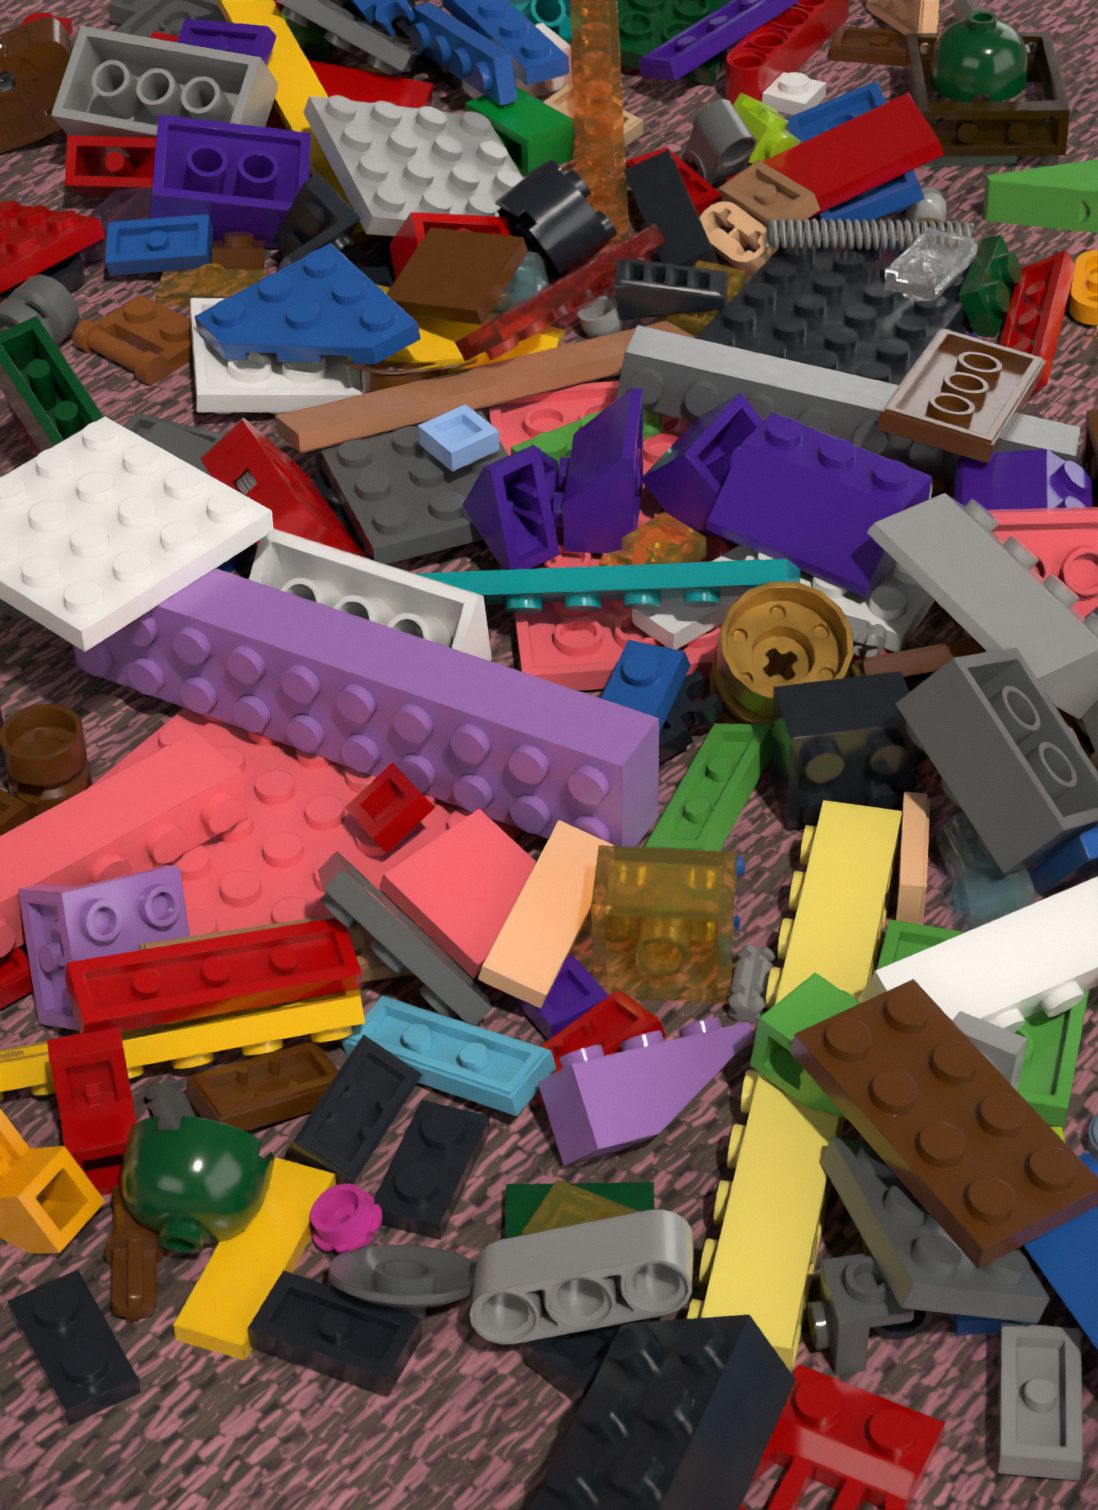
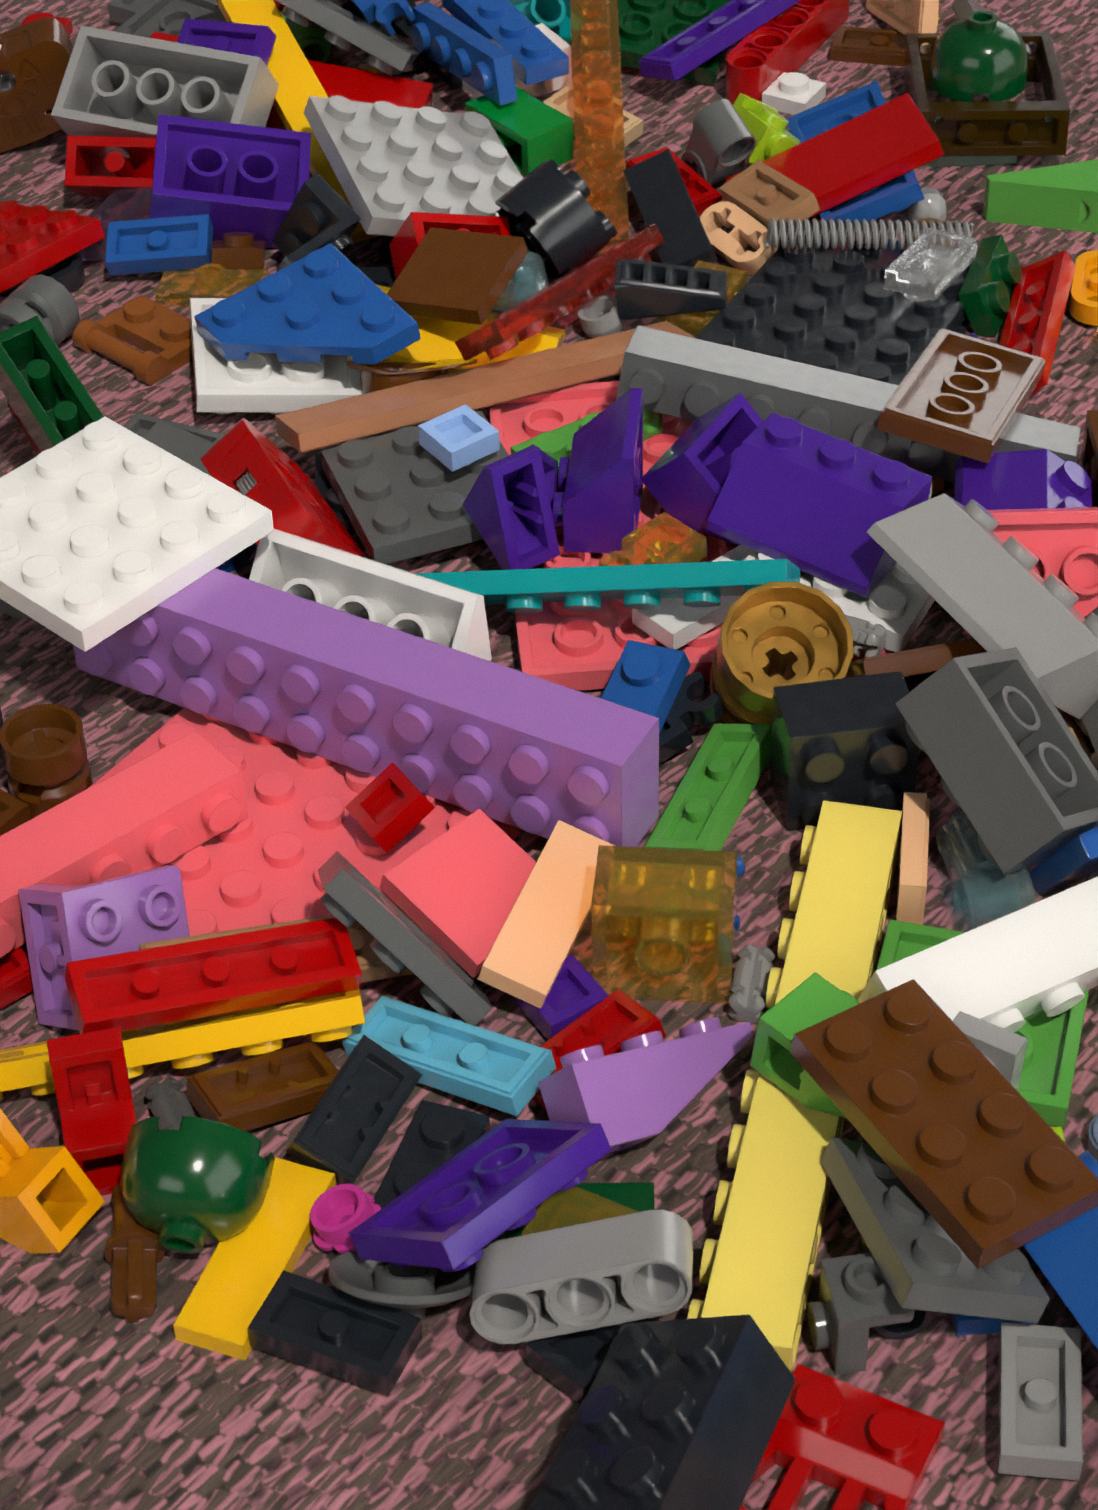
(74, 1347): black plate -> none
(481, 1194): none -> dark purple plate

